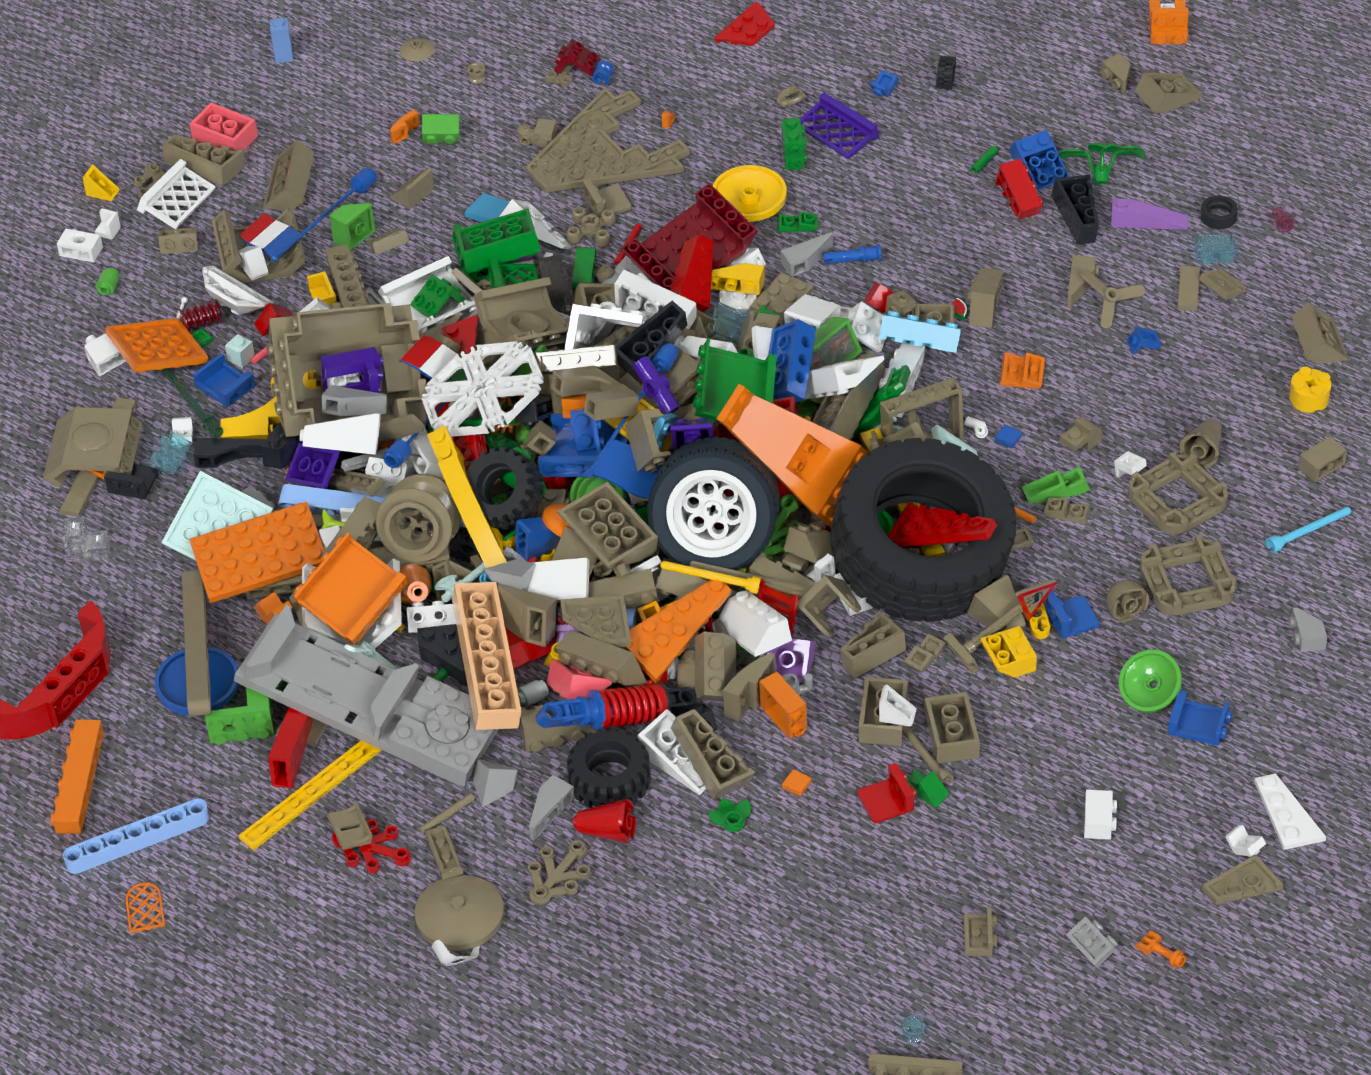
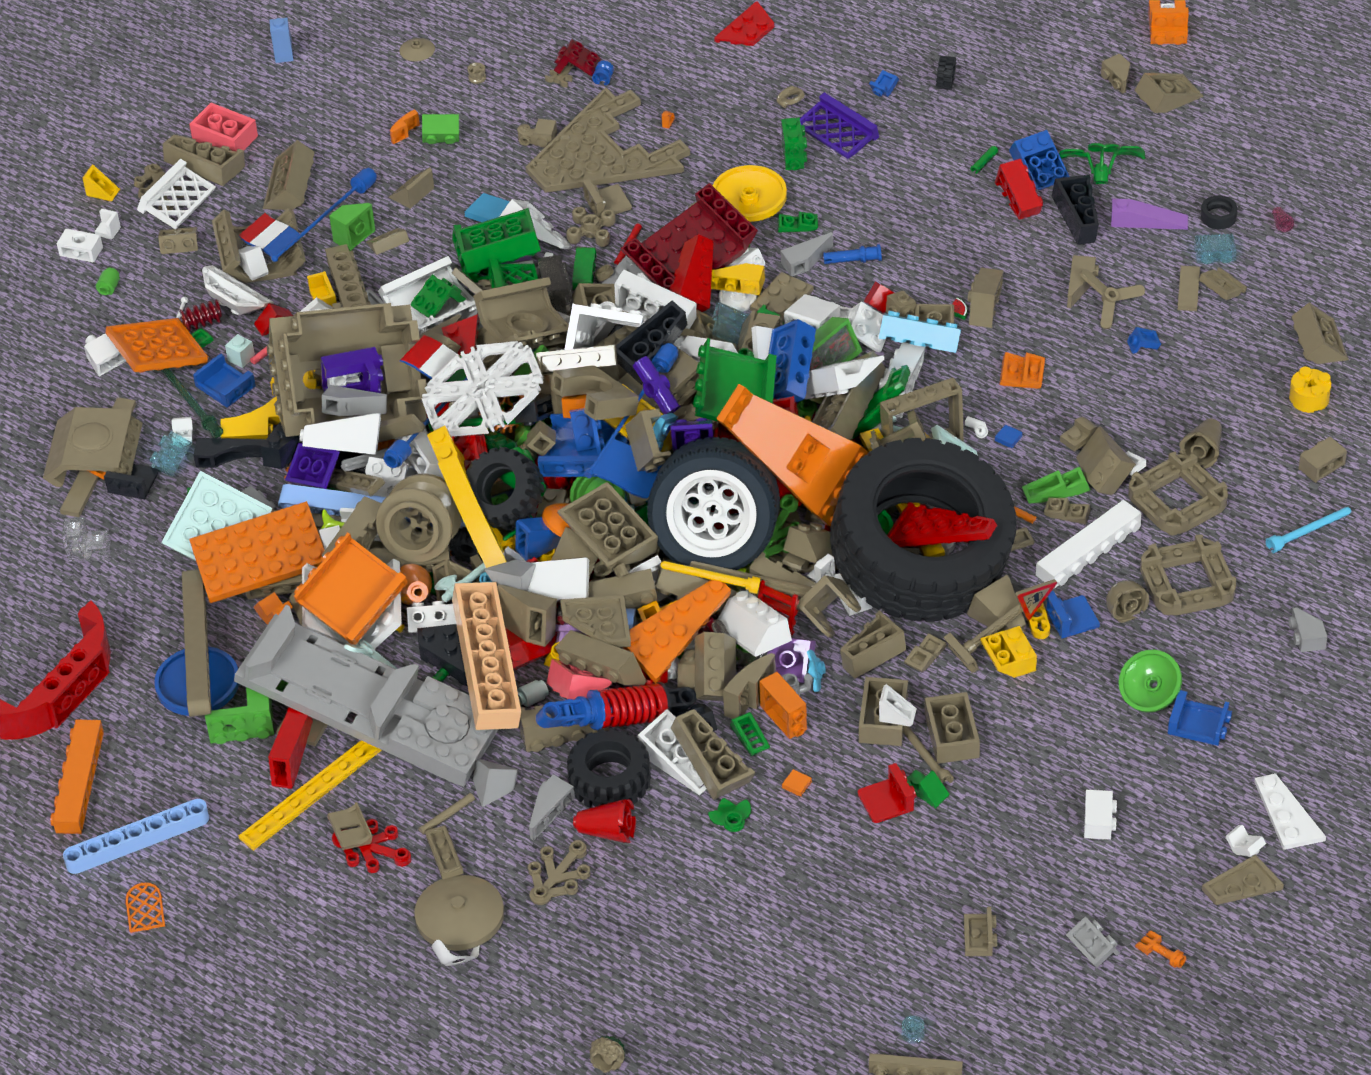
(607, 1053): none -> dark tan piece
(748, 719): none -> green slope
(816, 670): none -> medium azure plate
(1089, 543): none -> white brick
(1104, 462): none -> dark tan slope

